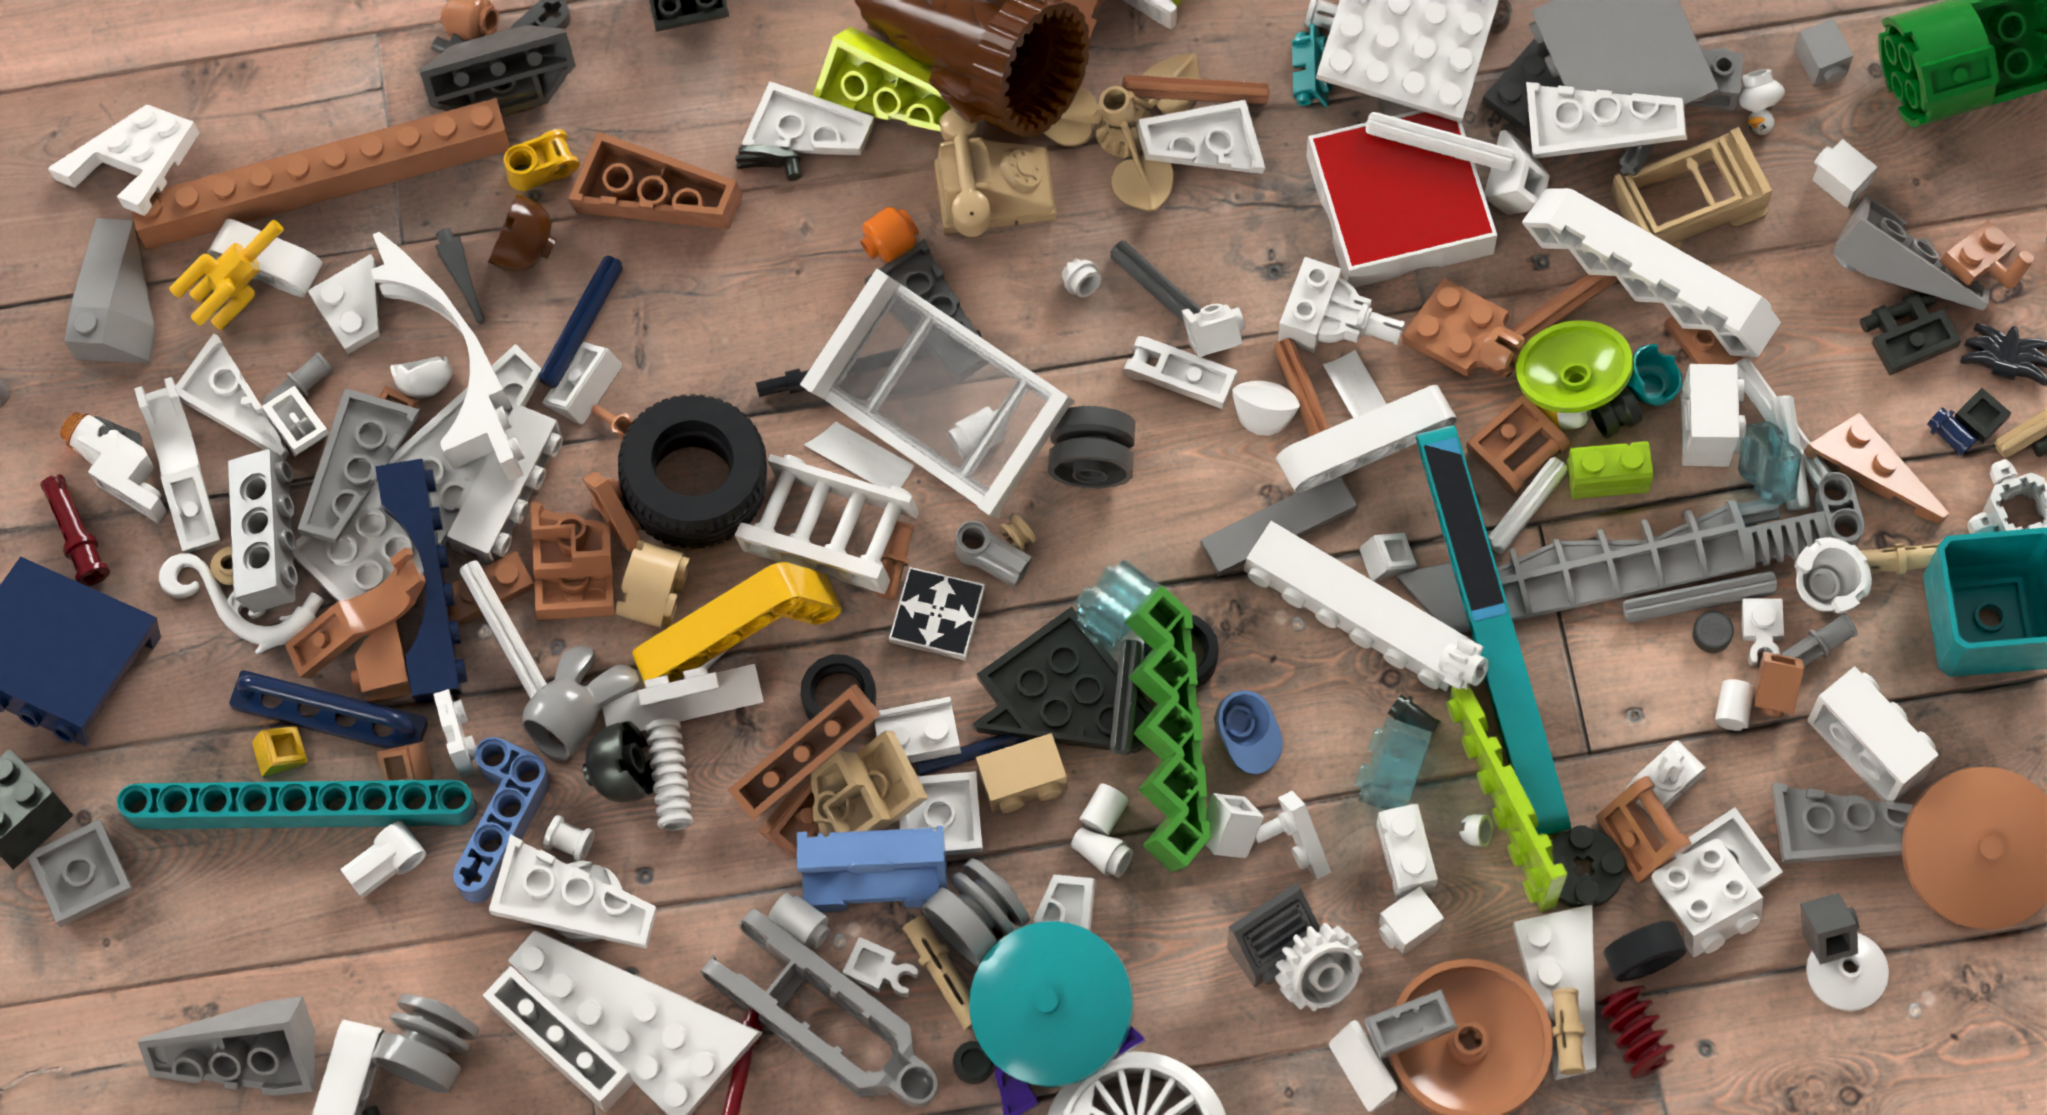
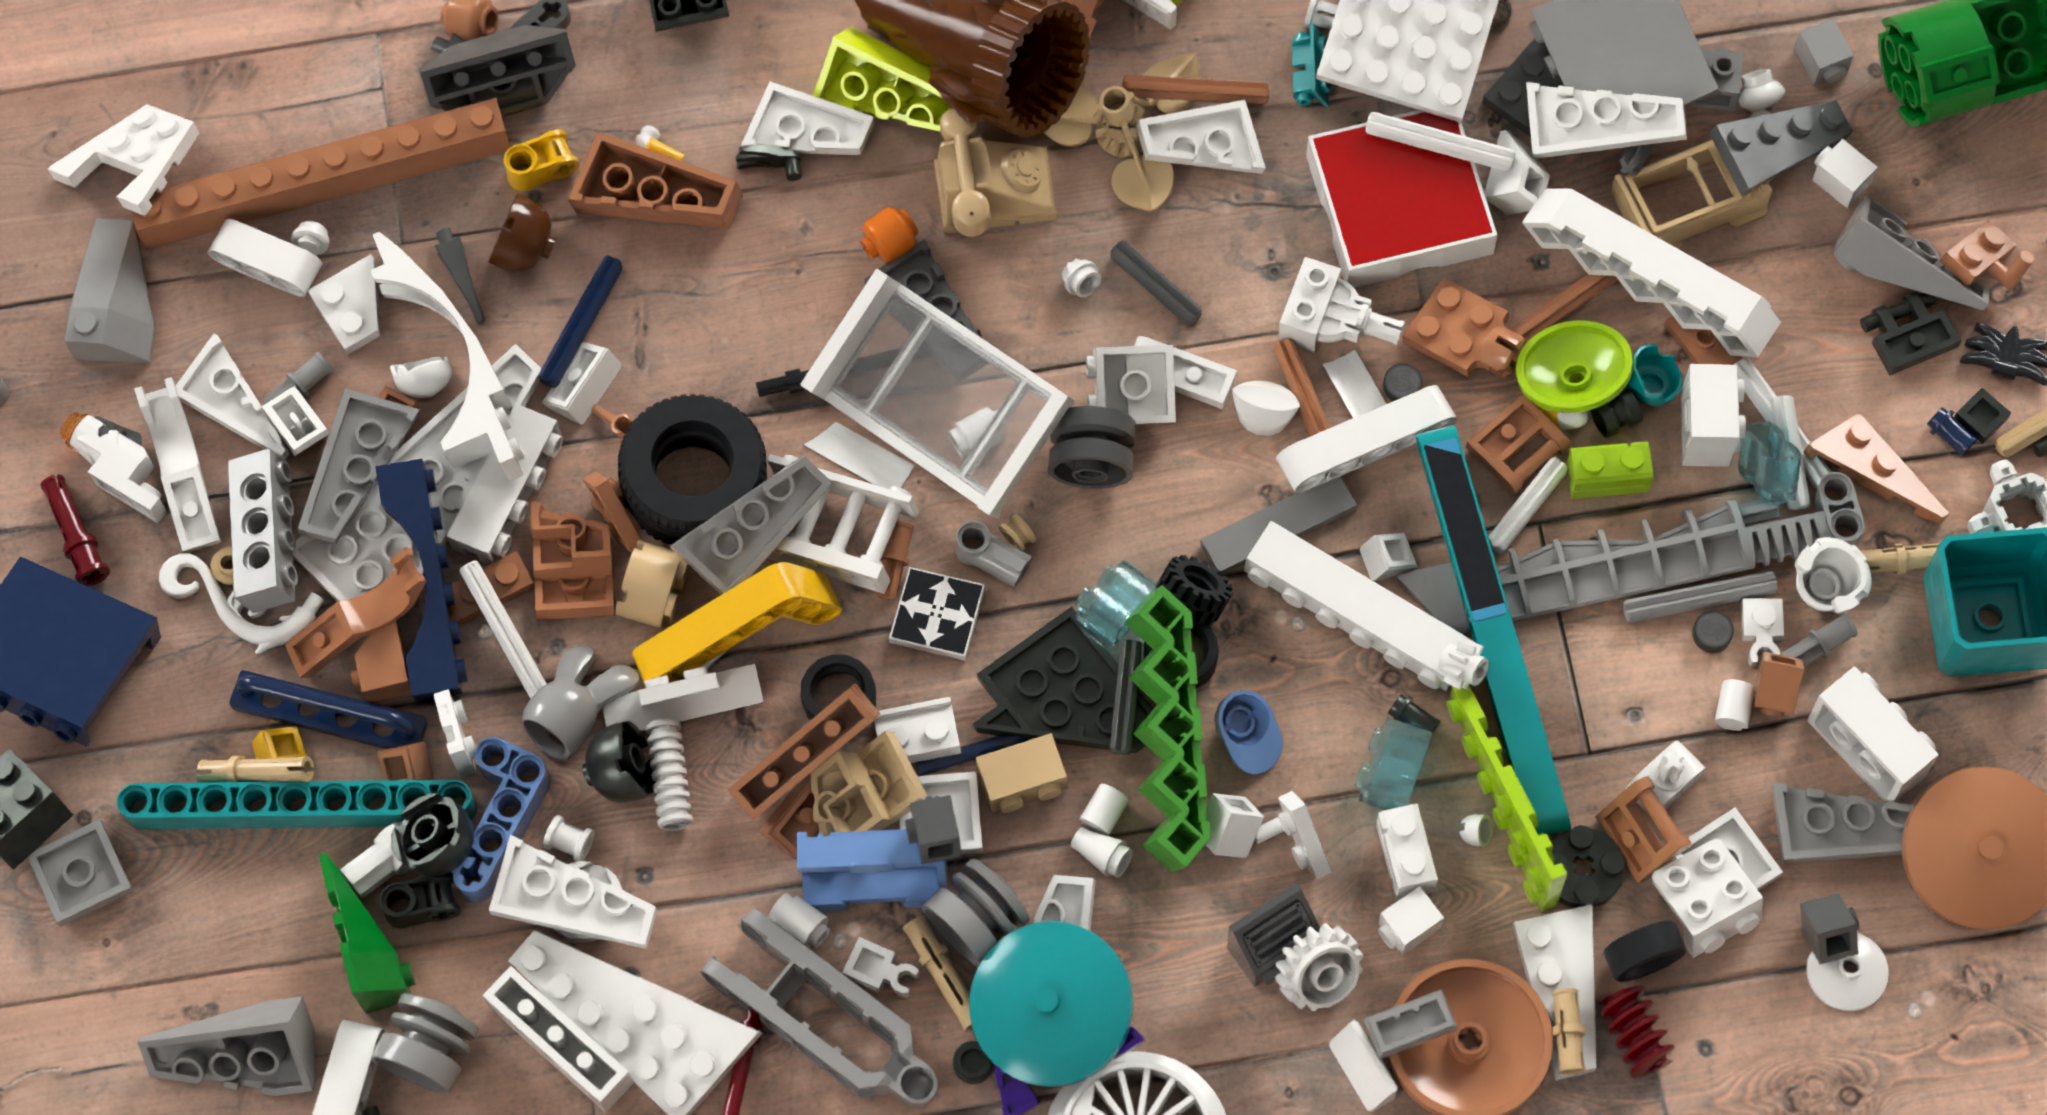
(227, 277): yellow plant -> none
(255, 770): none -> tan pin
(311, 237): none -> white plate
(370, 961): none -> green wedge
(423, 899): none -> pearl dark grey piece
(433, 835): none -> pearl dark grey cylinder
(649, 138): none -> arm
(748, 530): none -> light grey wing
(934, 829): none -> dark grey brick
(1134, 381): none -> white plate
(1197, 587): none -> black tyre
(1213, 328): white brick -> none
(1401, 381): none -> tile
(1772, 143): none -> wing

